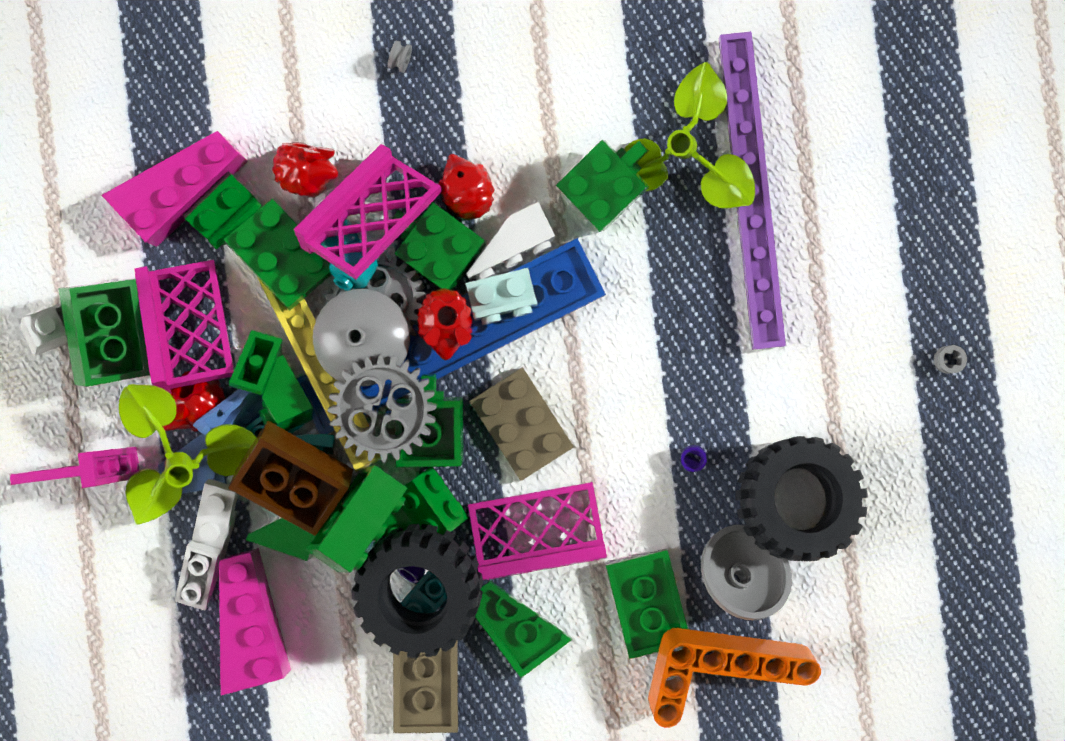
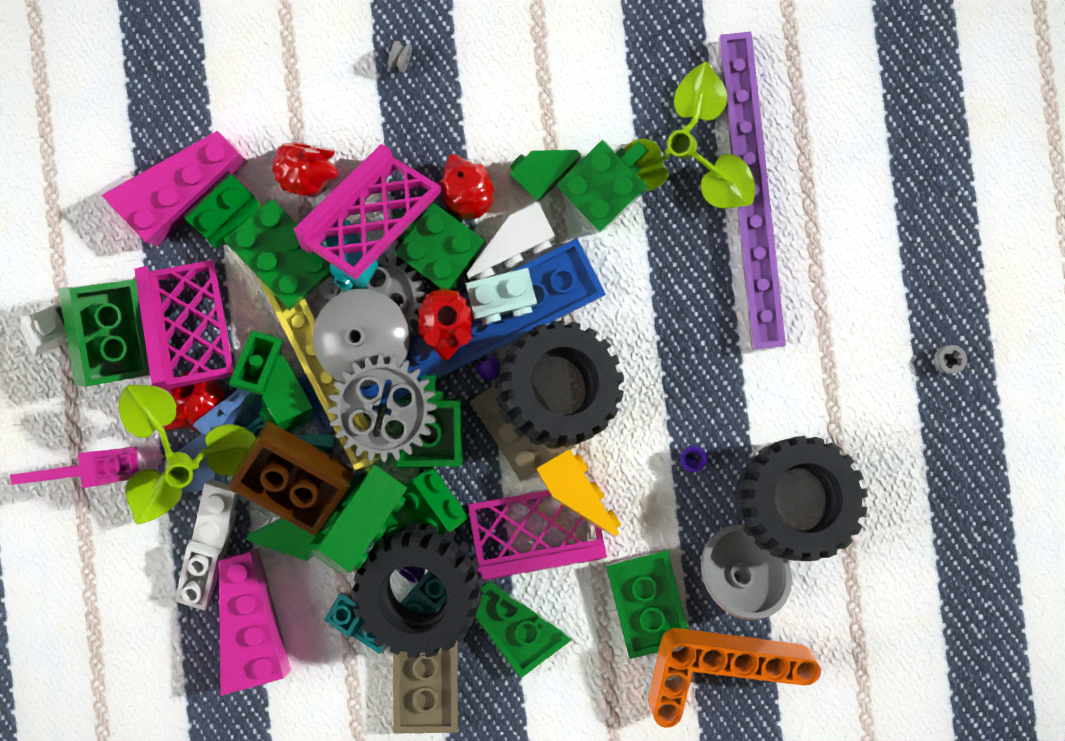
(343, 619): none -> teal slope
(488, 368): none -> dark purple hinge
(542, 171): none -> green slope
(571, 488): none -> yellow slope
(592, 361): none -> black tyre

